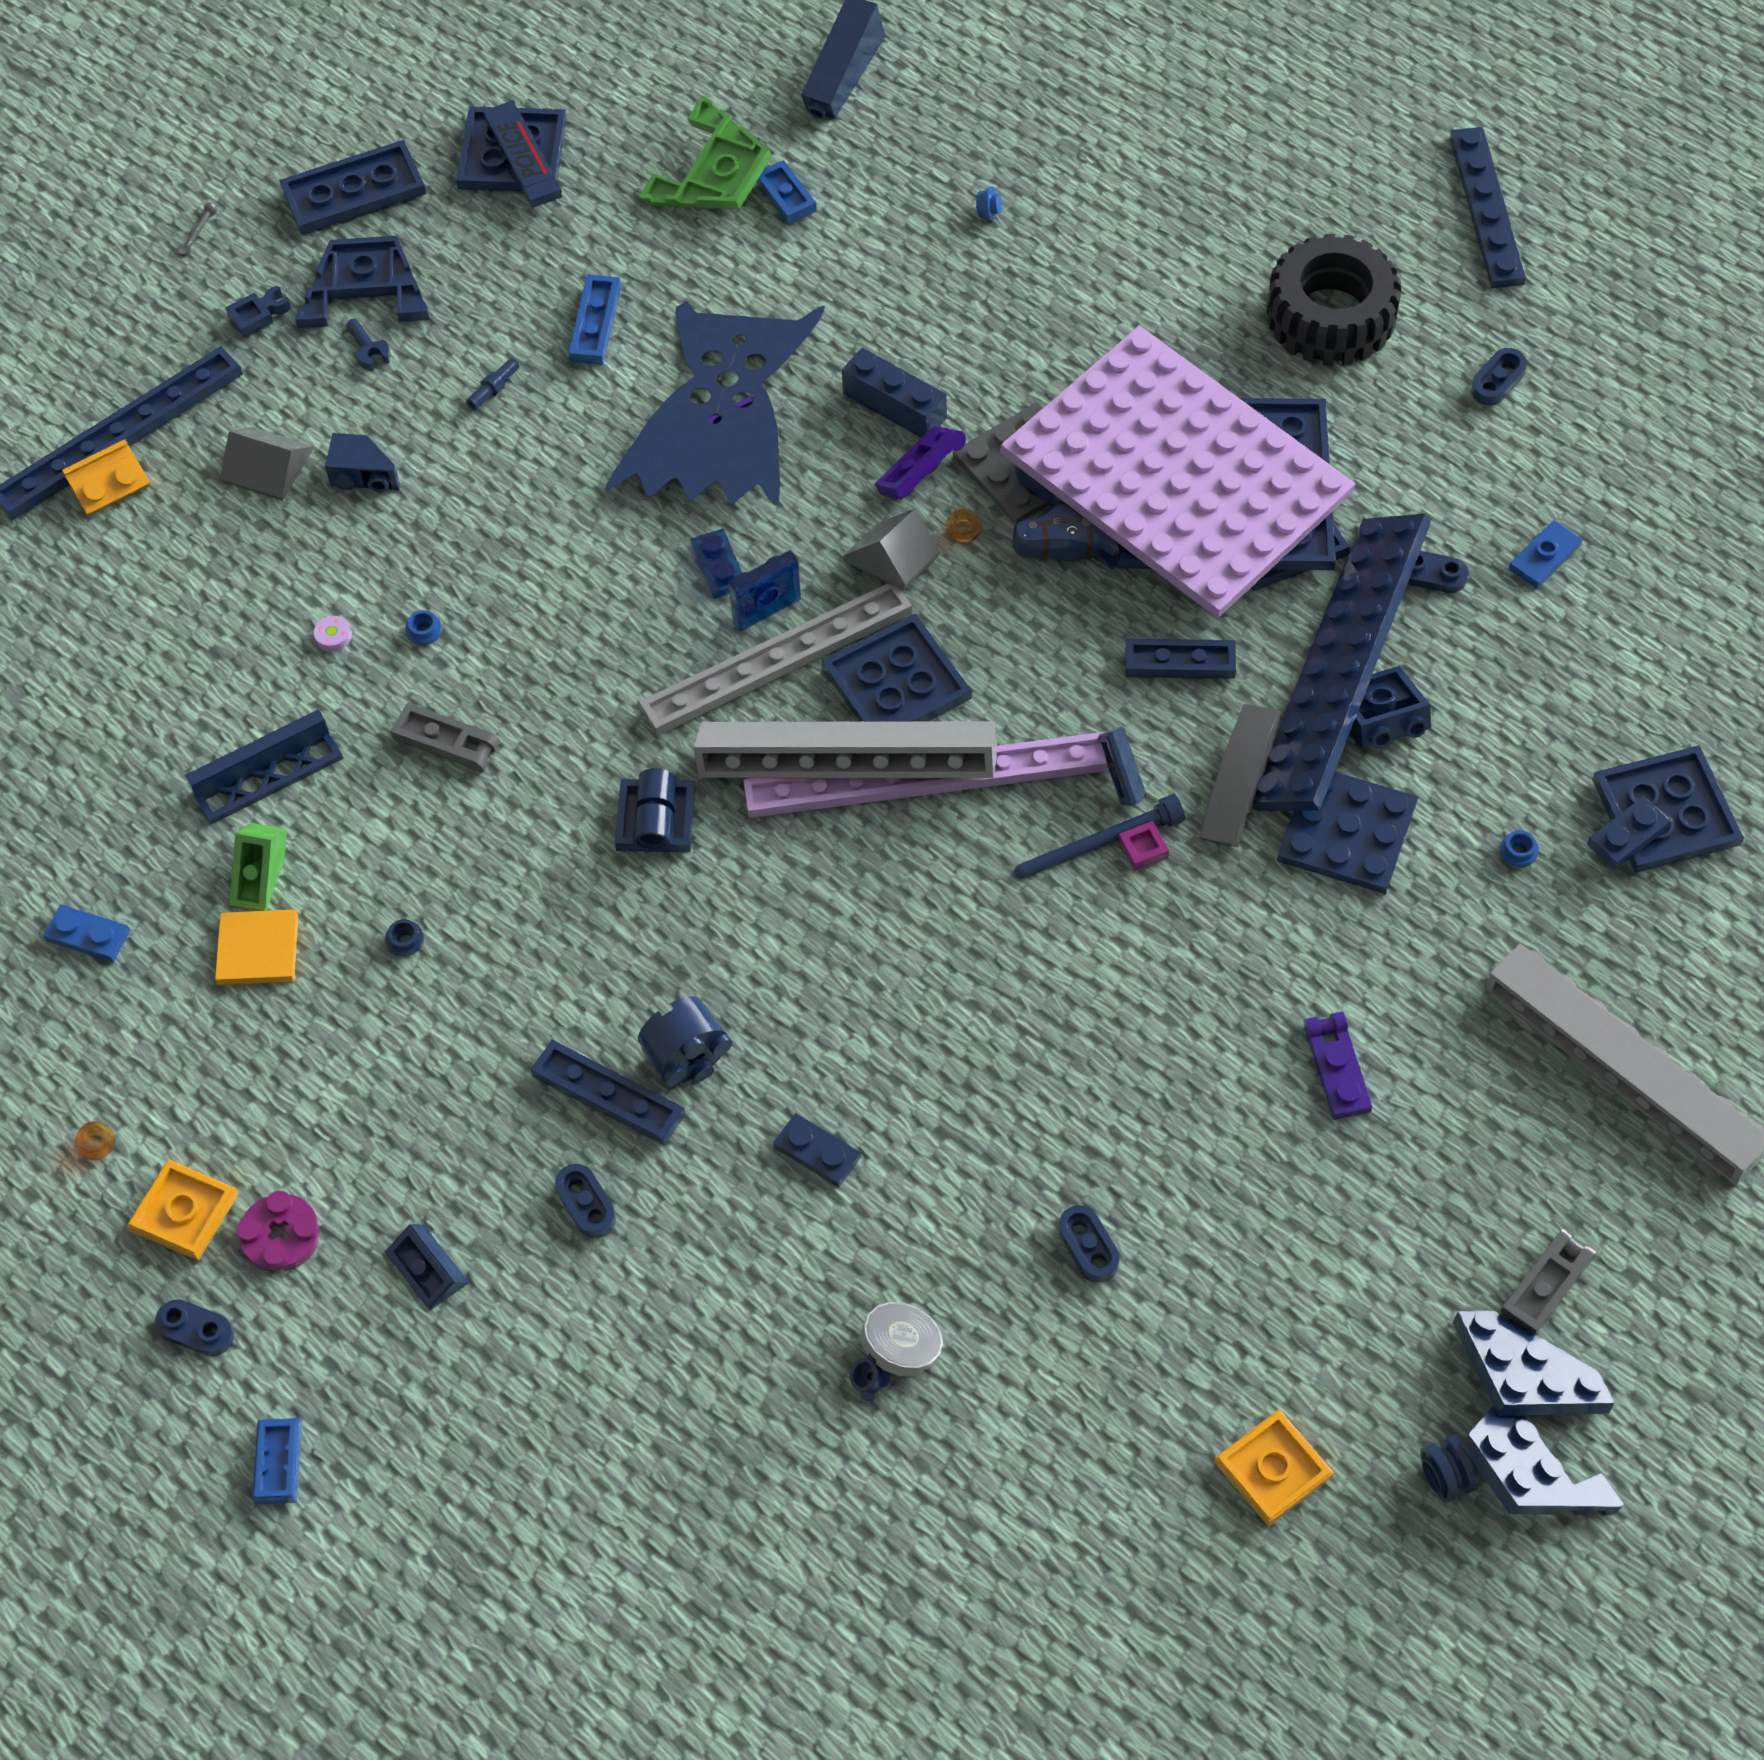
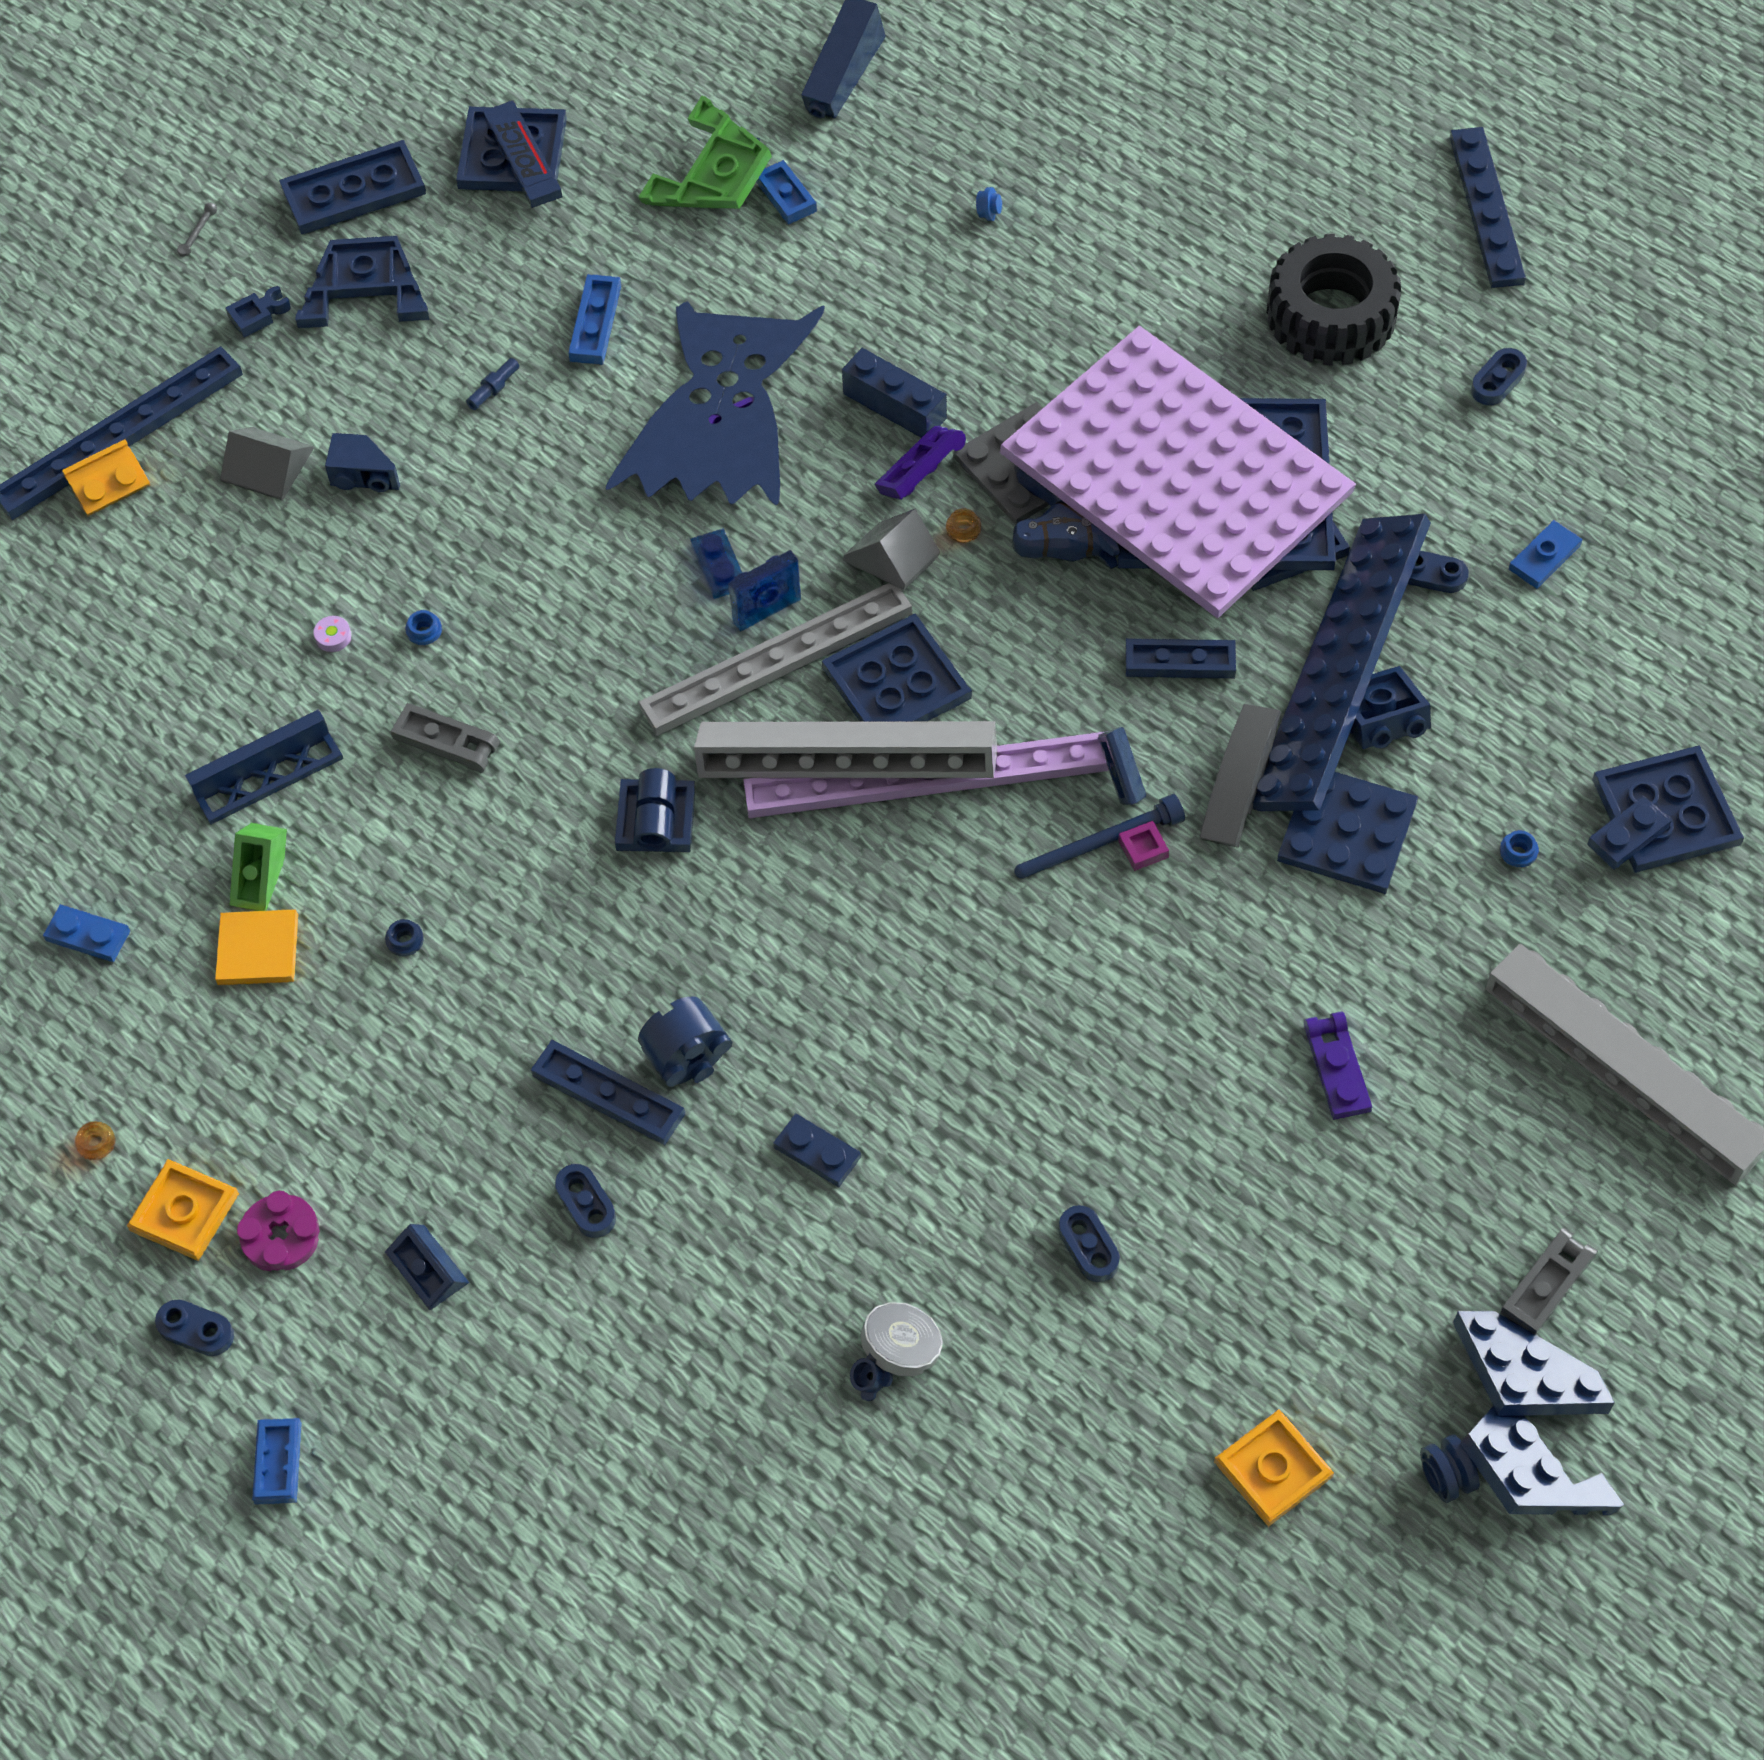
(367, 347): dark blue bar -> none

